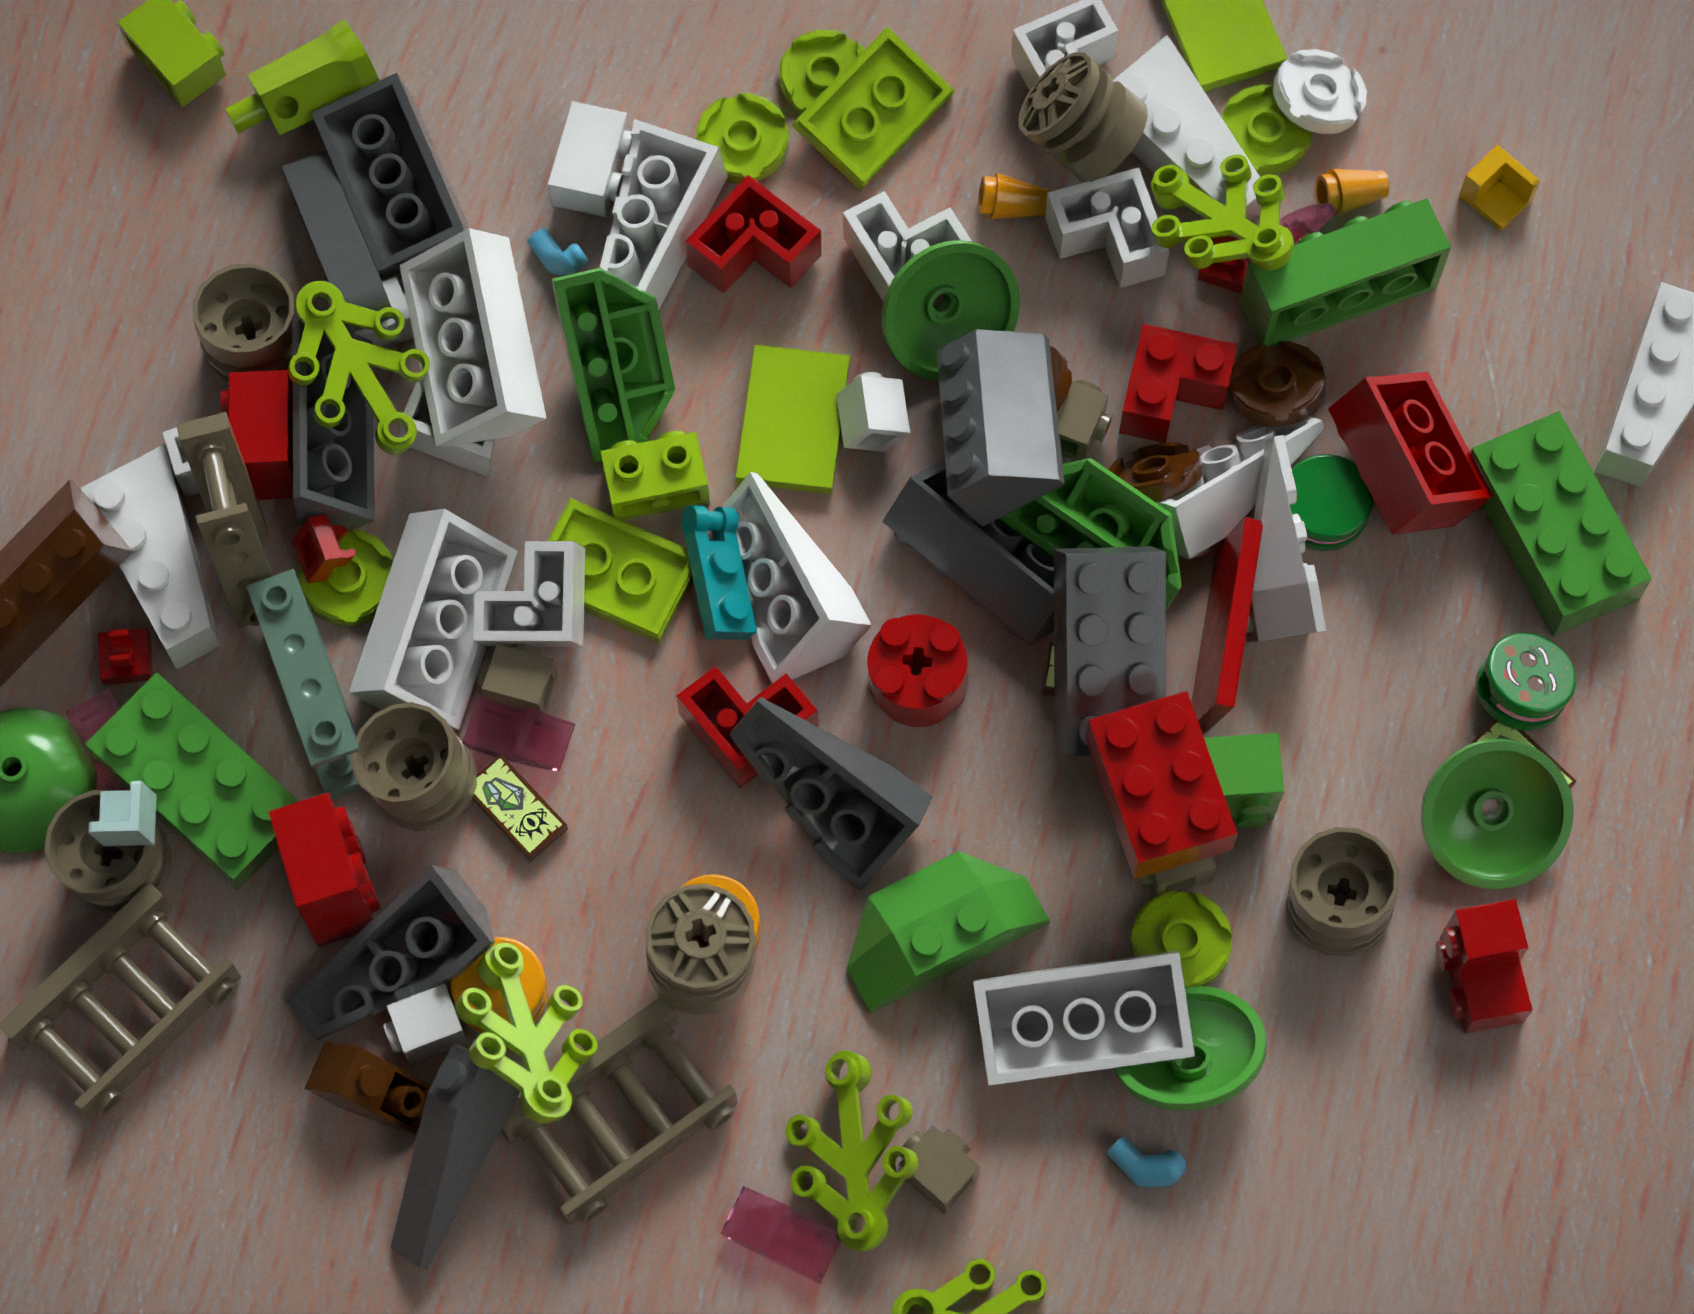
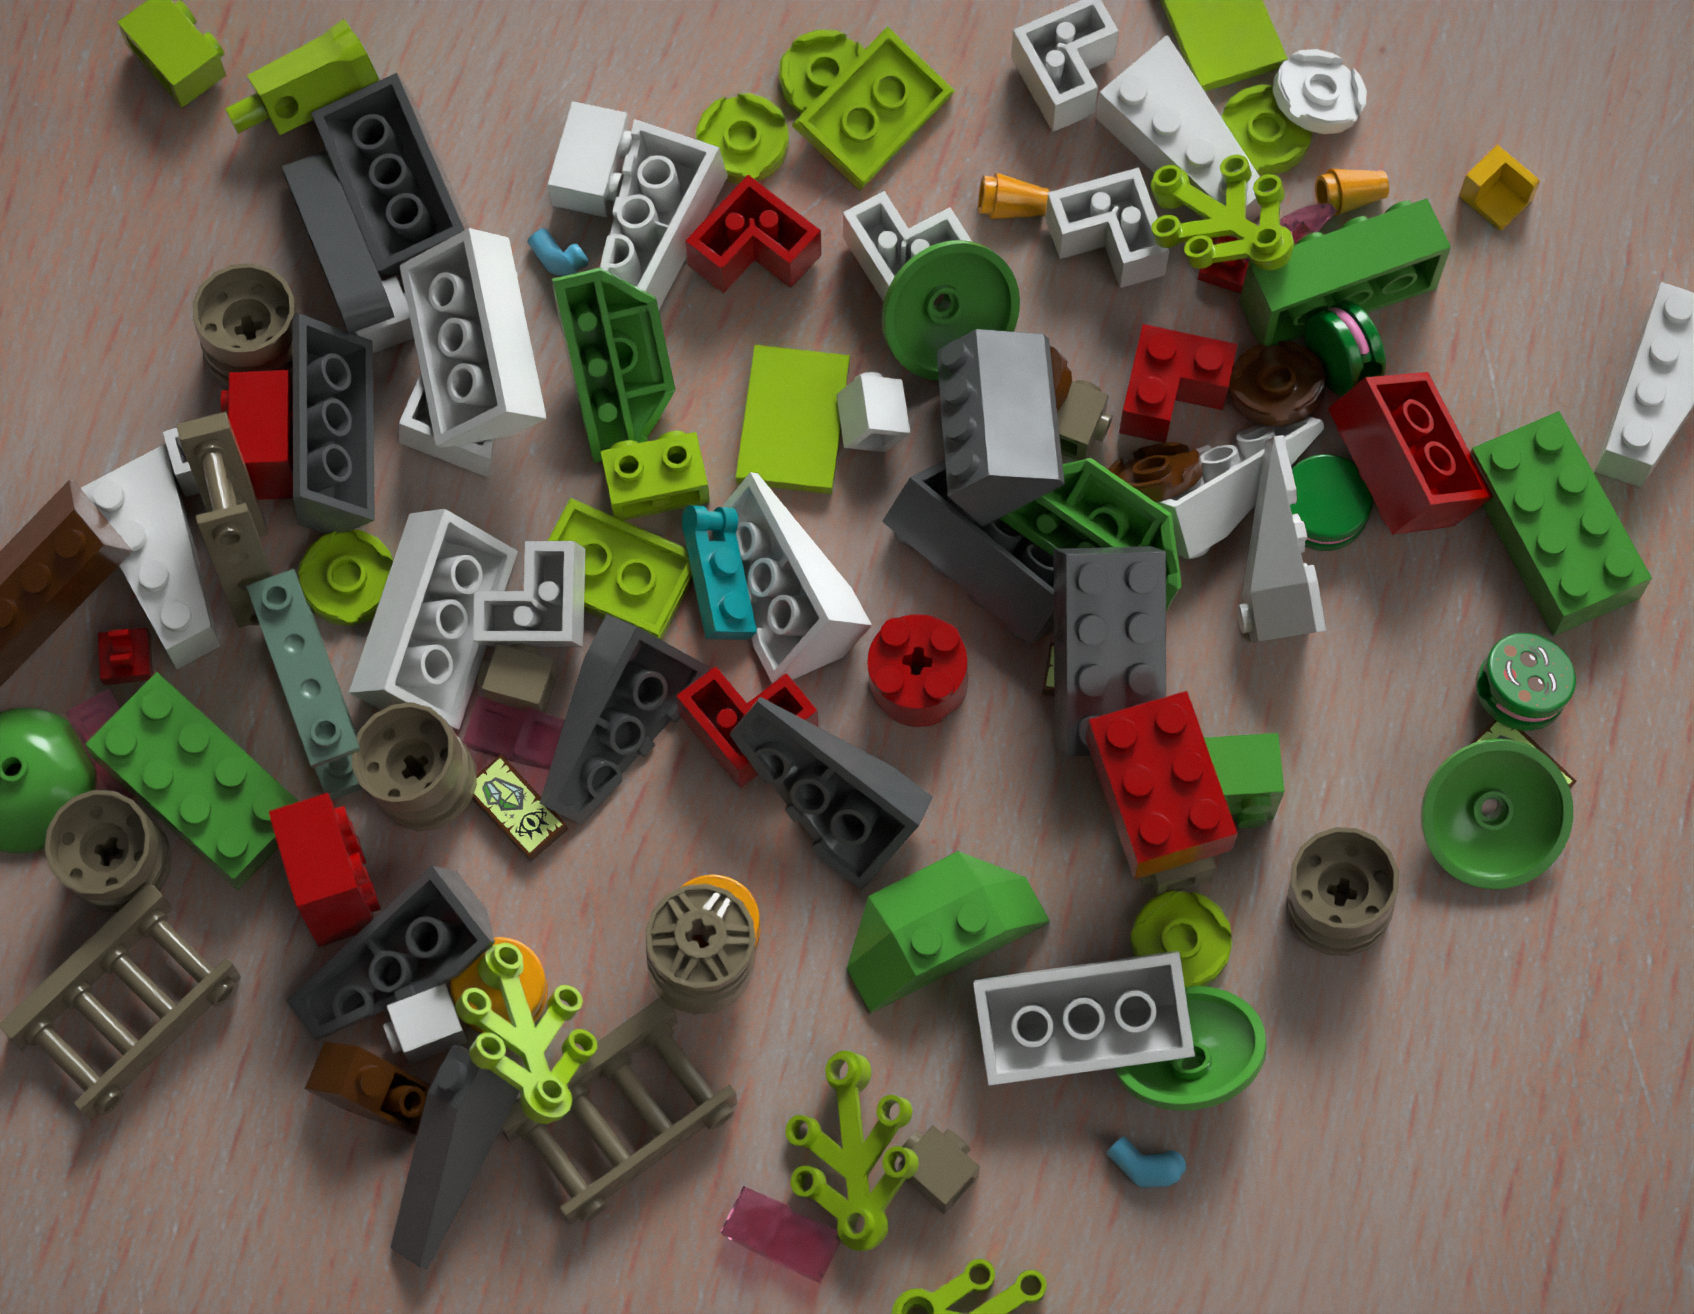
(126, 817): light aqua panel -> none
(318, 548): red tile -> none
(354, 359): lime plant -> none
(615, 714): none -> dark grey wedge
(1083, 117): dark tan wheel -> none
(1226, 623): red tile -> none
(1346, 345): none -> green head
(1483, 959): red brick -> none

